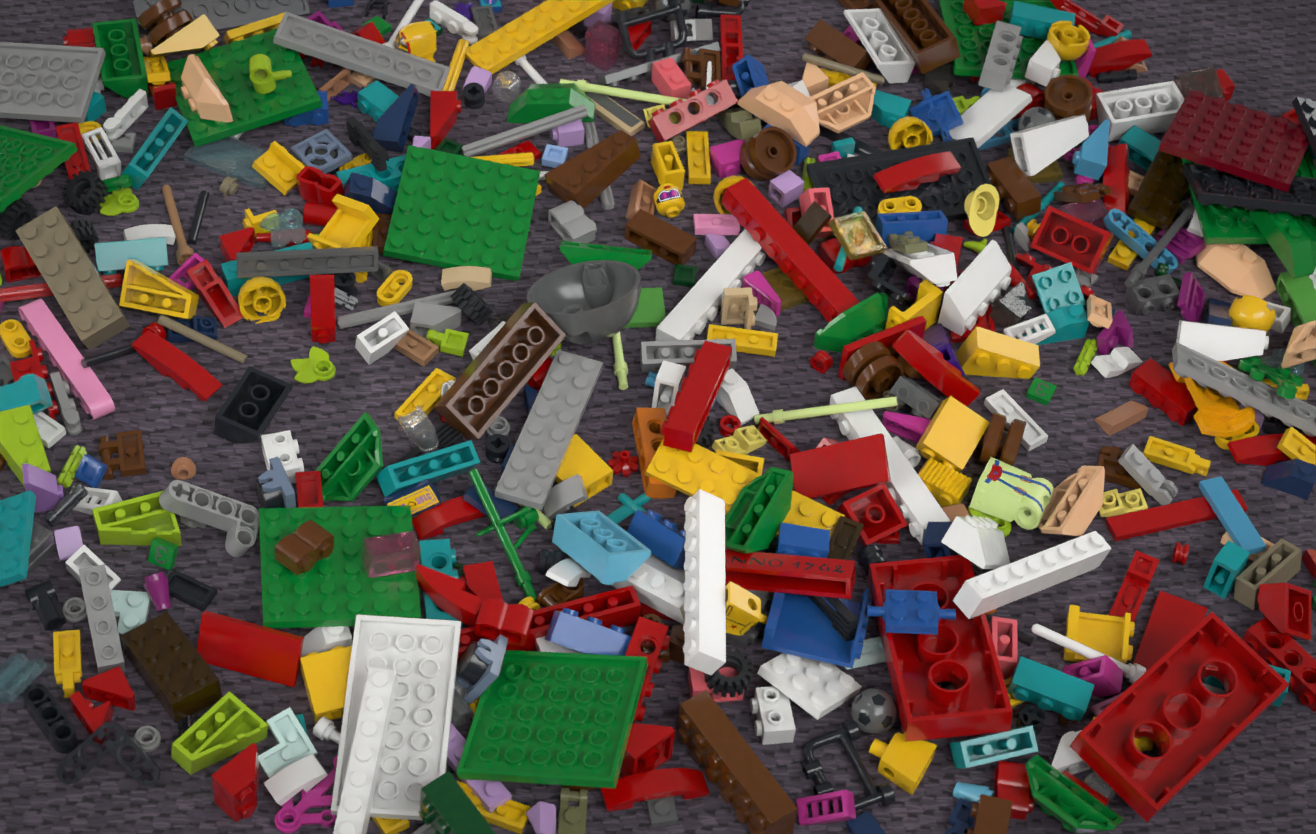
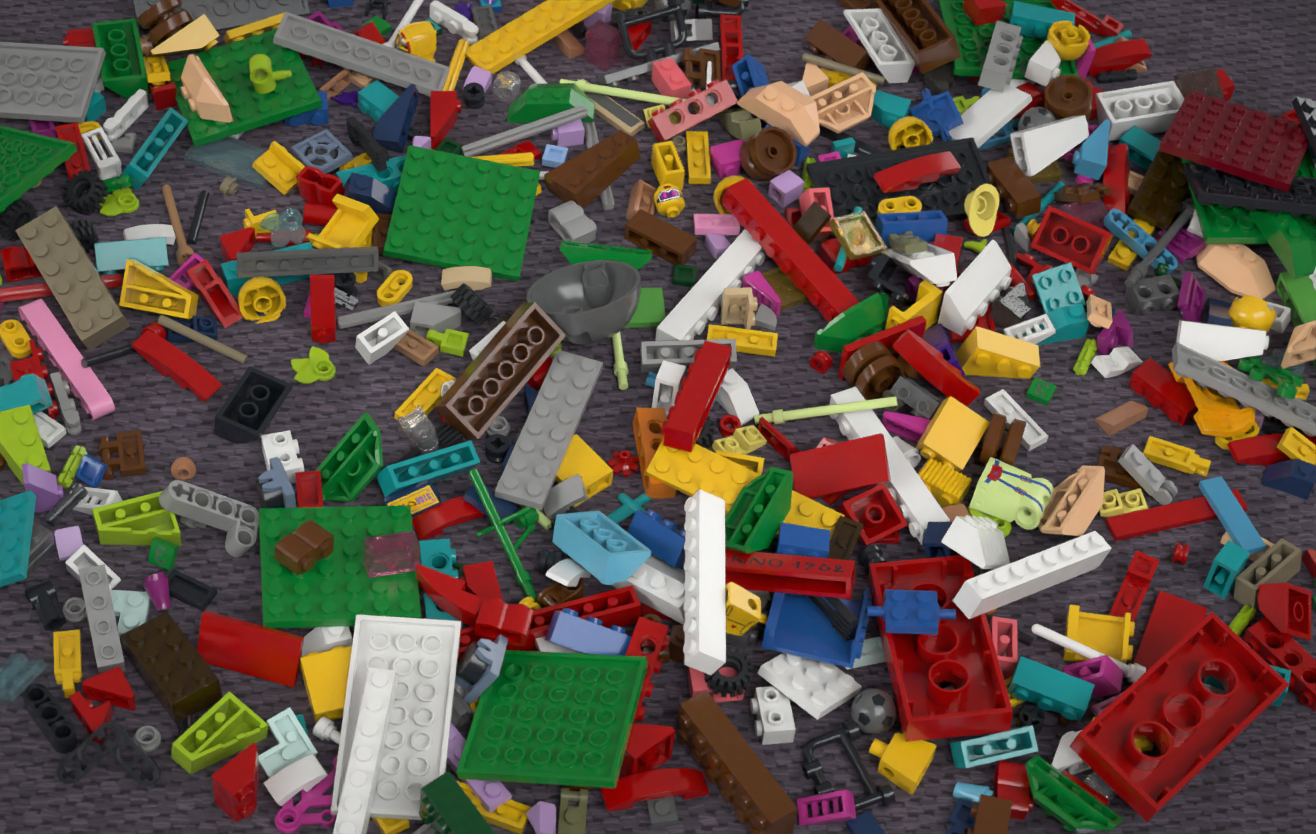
(1241, 620): none -> lime axle

